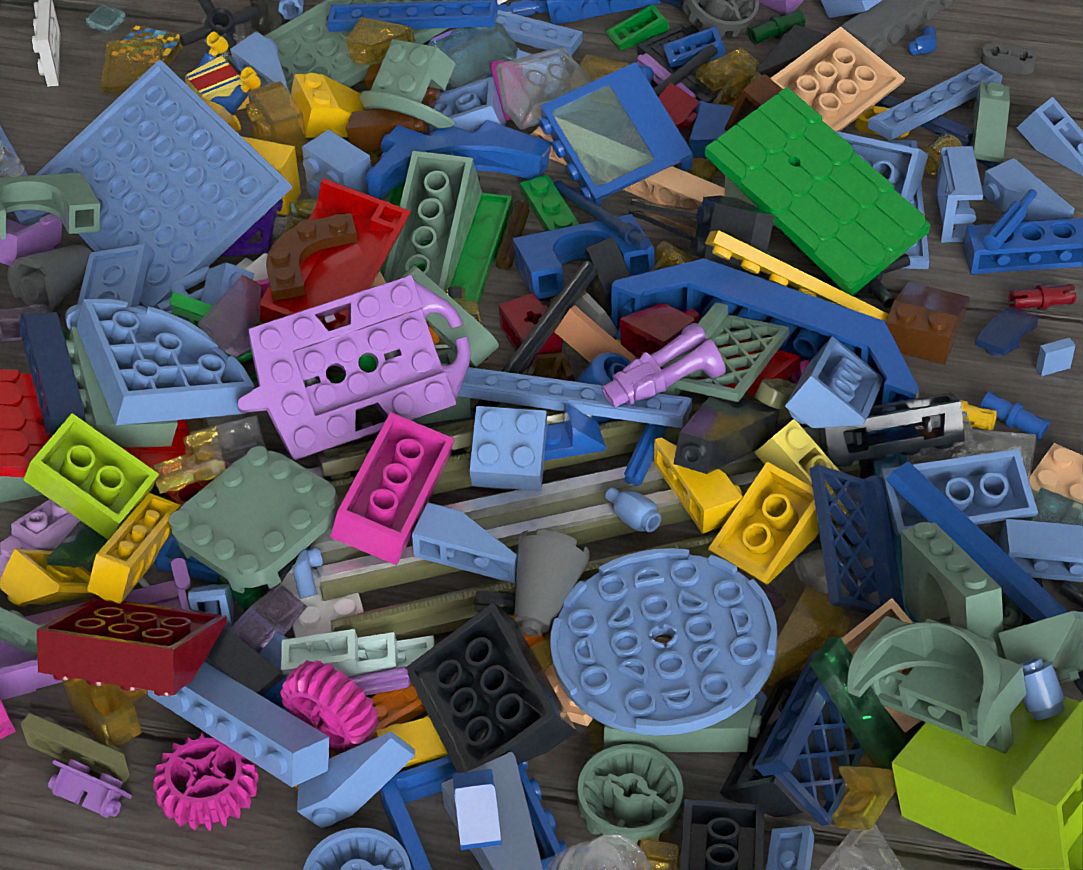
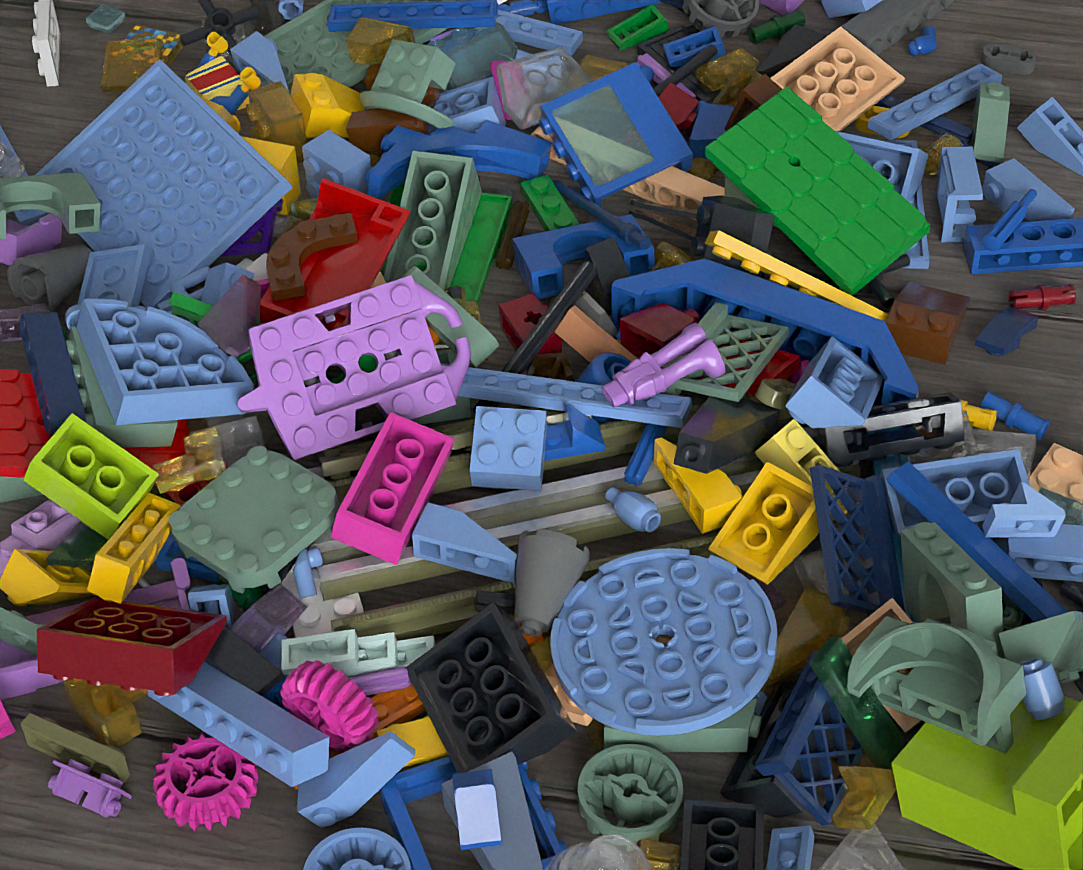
(1026, 516): none -> light blue slope
(1055, 356): medium blue tile -> none

